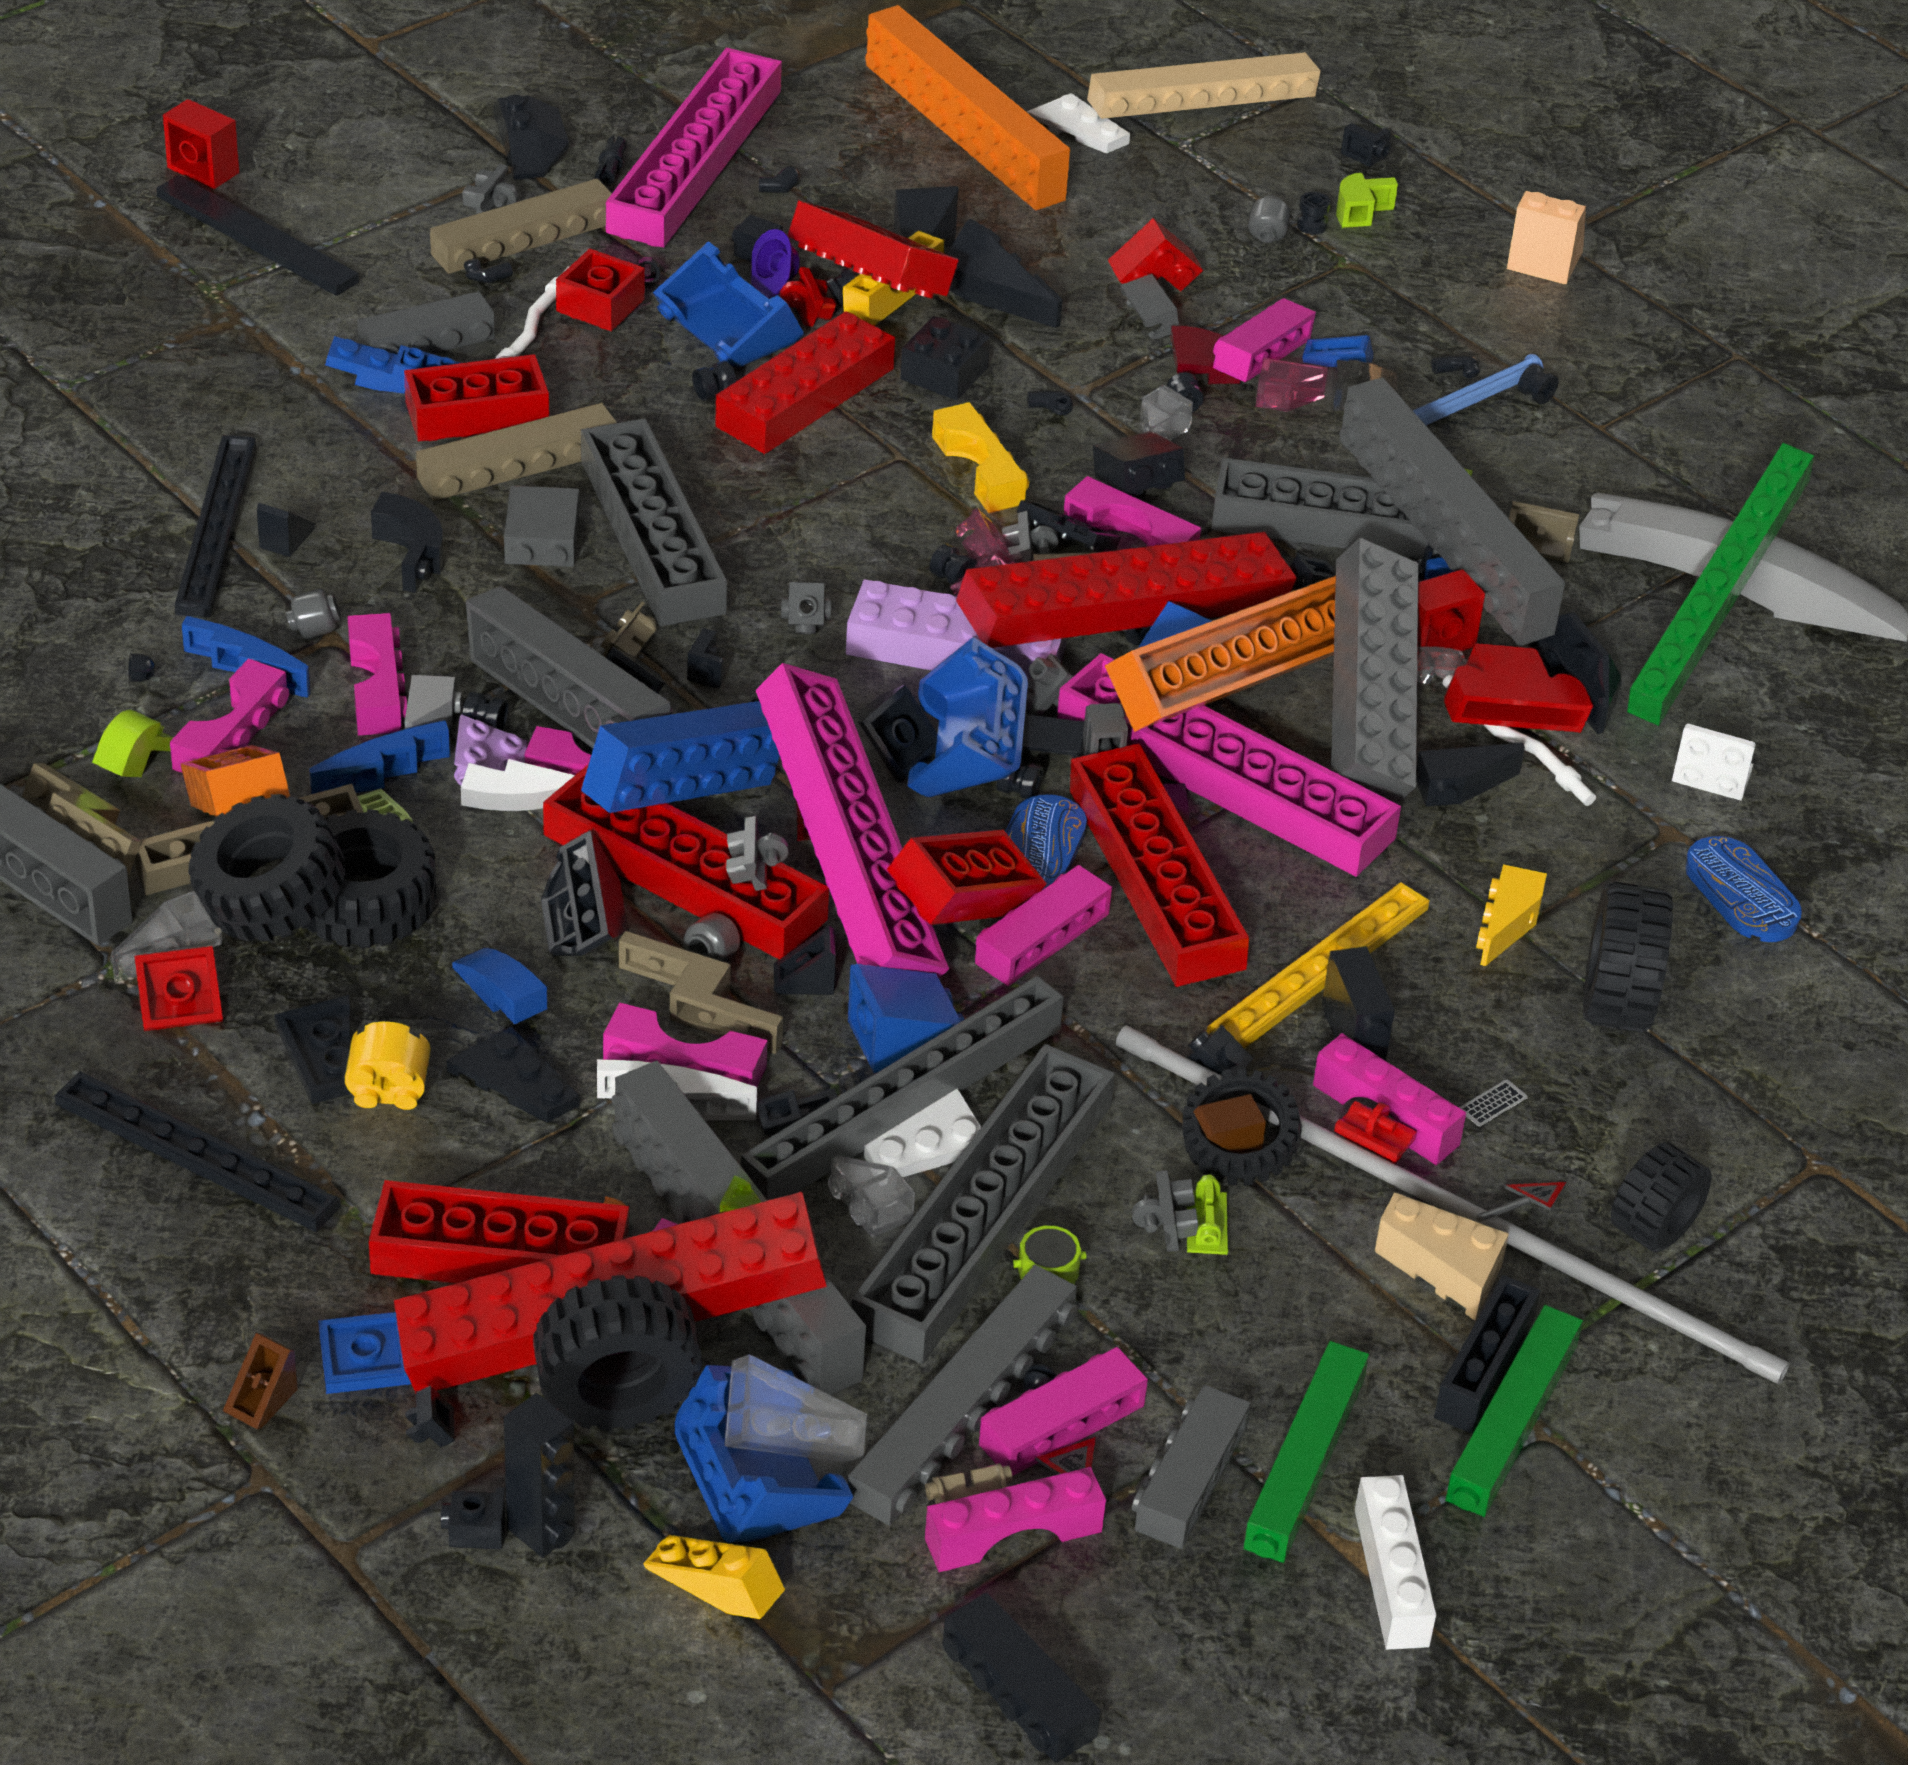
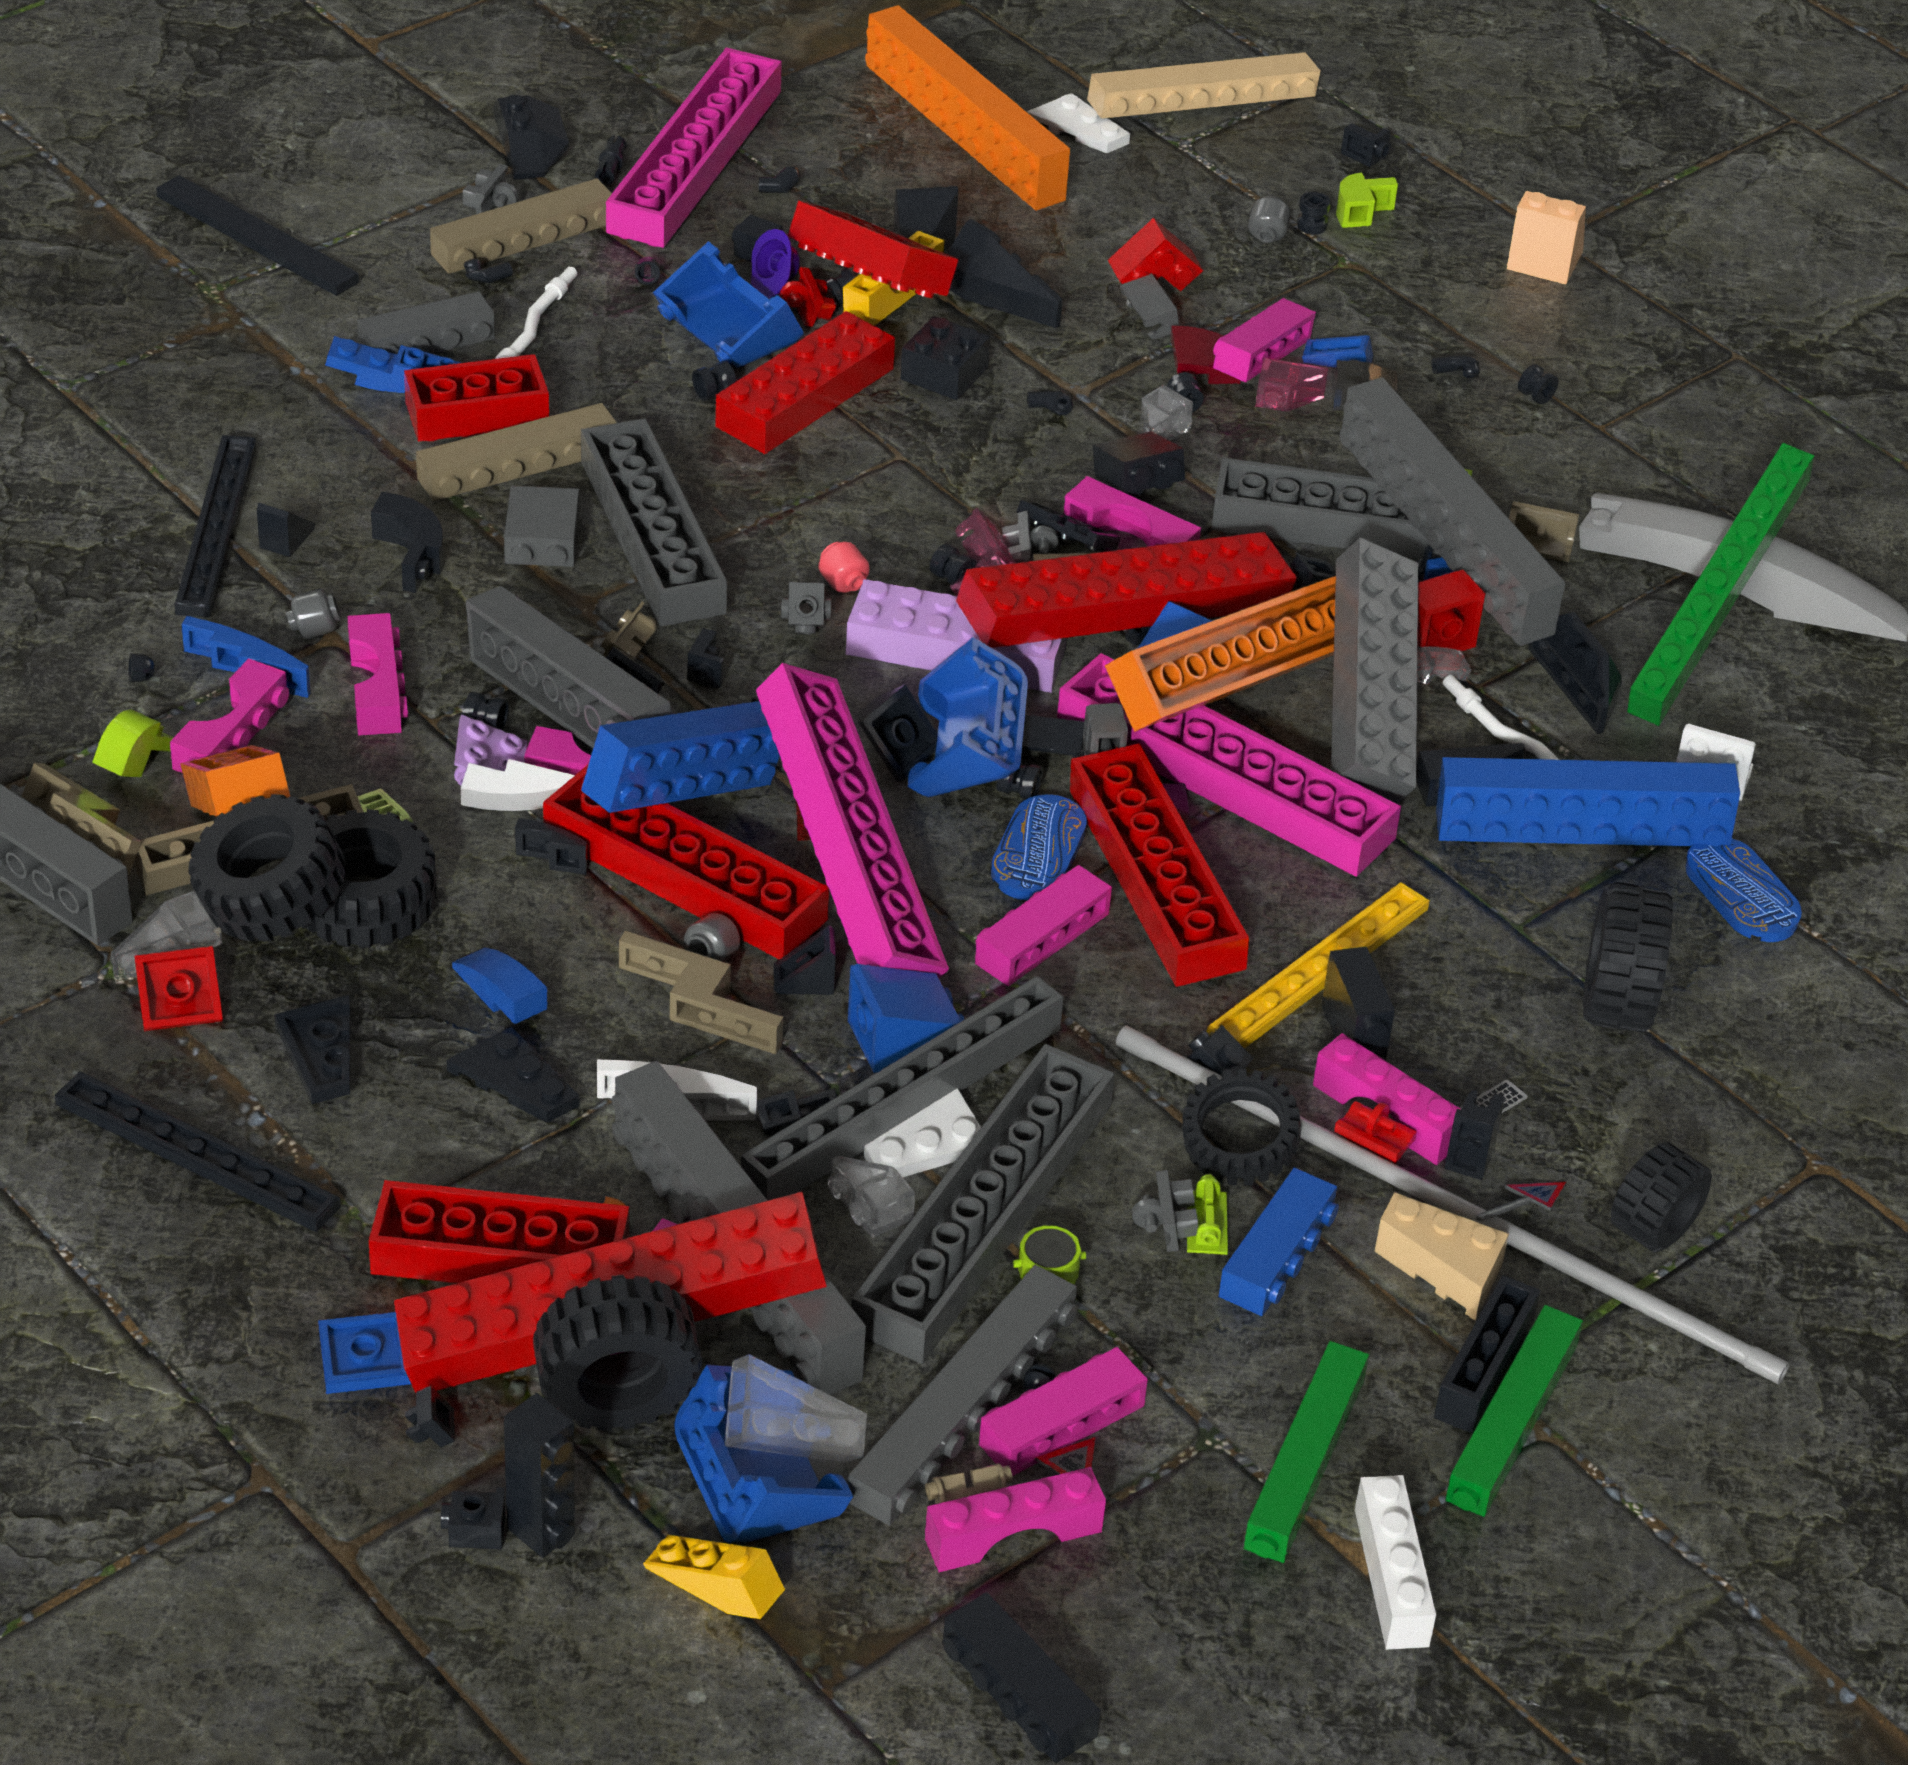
(201, 143): red brick -> none
(263, 1382): reddish brown slope -> none
(381, 758): blue slope -> none
(387, 1066): yellow brick -> none
(432, 701): light grey slope -> none
(545, 841): none -> black slope
(582, 900): wedge -> none
(600, 289): red brick -> none
(636, 1036): dark pink arch -> none
(738, 1195): clear neon green tile -> none
(753, 853): dark grey hips -> none
(843, 566): none -> coral head
(964, 876): red brick -> none
(965, 434): yellow arch -> none
(1044, 684): dark grey hips -> none
(1191, 1466): dark grey brick -> none
(1233, 1124): reddish brown slope -> none
(1278, 1242): none -> blue brick
(1474, 1136): none -> black hinge
(1475, 392): medium blue axle -> none
(1514, 690): red brick -> none
(1514, 910): yellow slope -> none
(1587, 802): none -> blue brick

